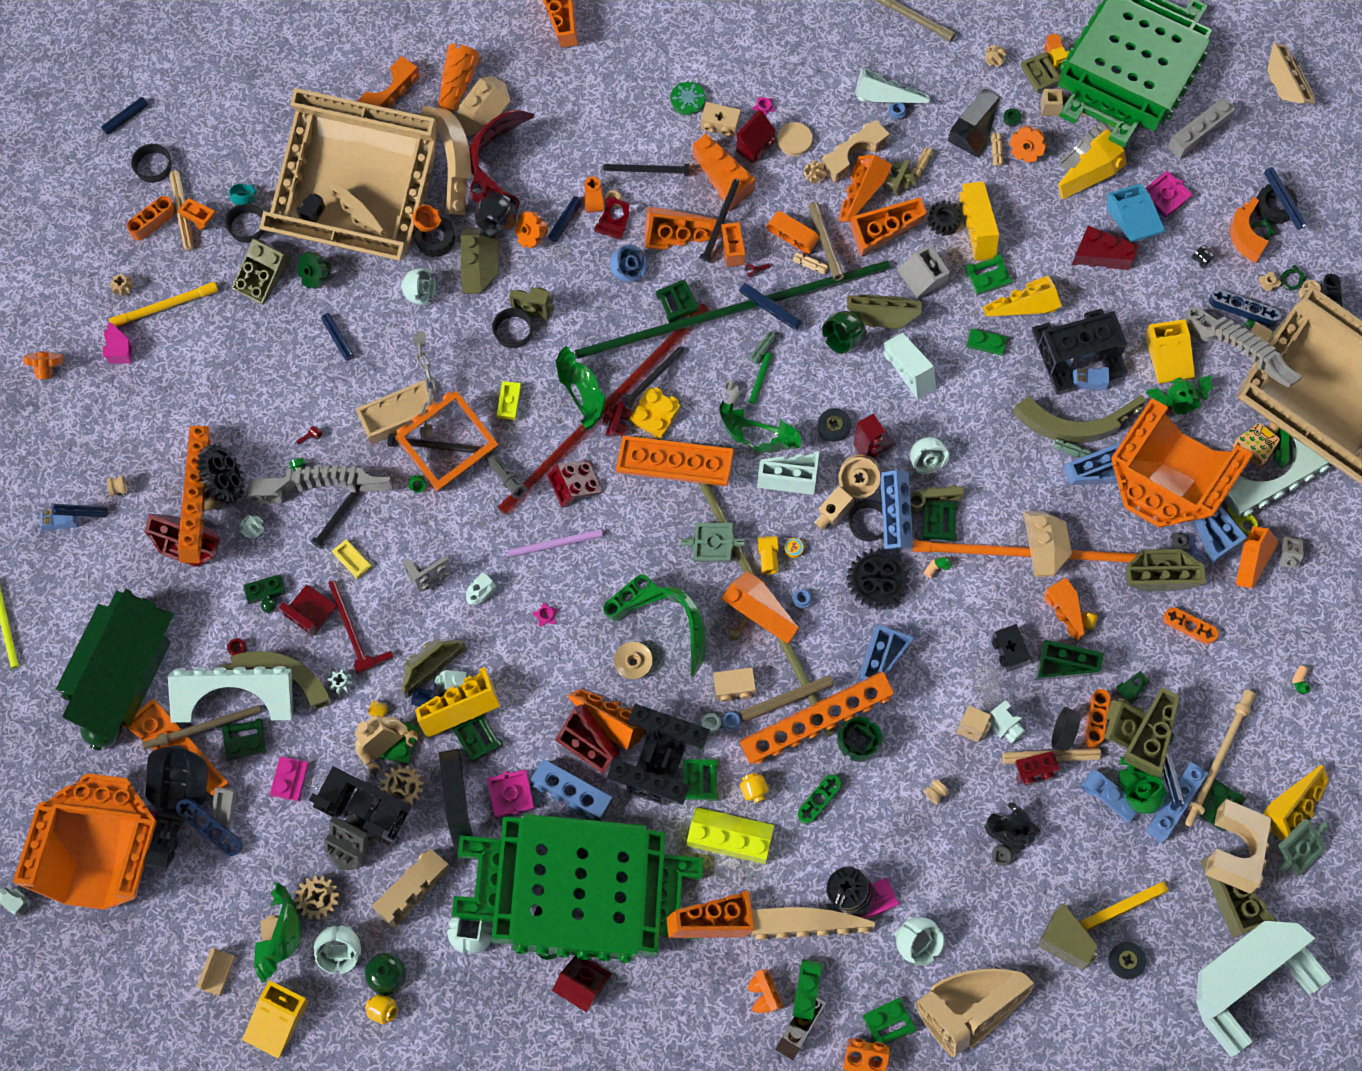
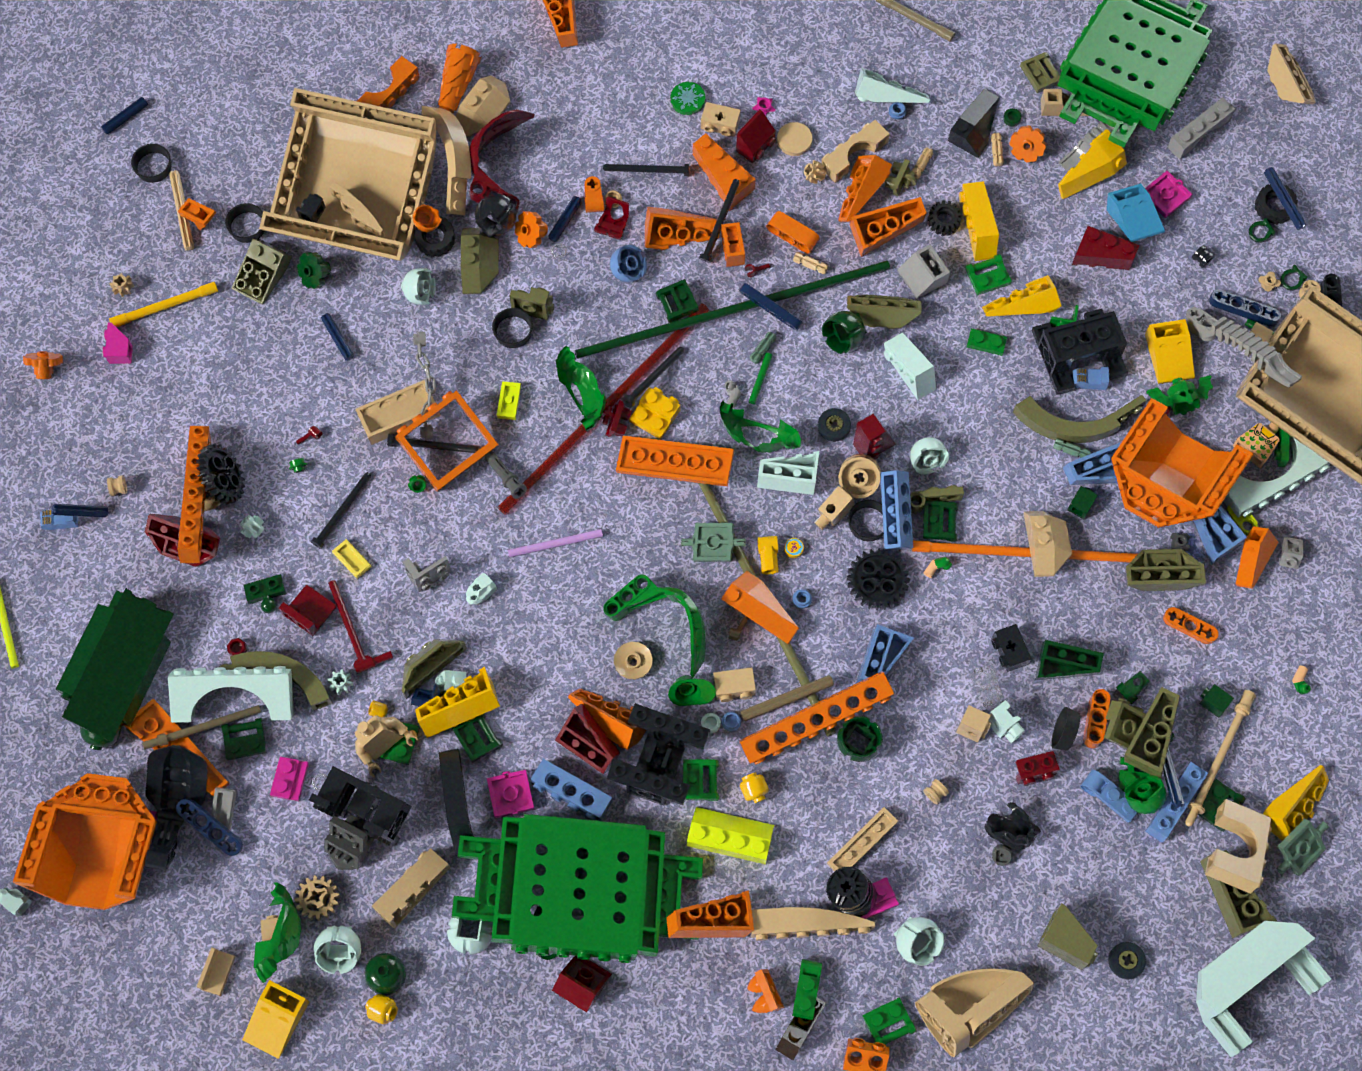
(154, 210): orange beam -> none
(242, 194): teal hair -> none
(274, 489): light grey piece -> none
(411, 781): tan gear -> none
(545, 610): dark pink plate -> none
(573, 481): dark red bracket -> none
(691, 691): none -> green piece
(824, 784): green beam -> none
(834, 265): dark tan piece -> none
(863, 840): none -> tan plate
(995, 55): tan gear -> none
(1055, 50): leg -> none
(1056, 321): none -> green bracket
(1061, 755): tan axle -> none
(1066, 604): orange slope -> none
(1082, 502): none -> dark green brick
(1089, 620): yellow piece -> none
(1124, 906): yellow beam -> none
(1215, 700): none -> dark green brick
(1242, 235): orange arch -> none

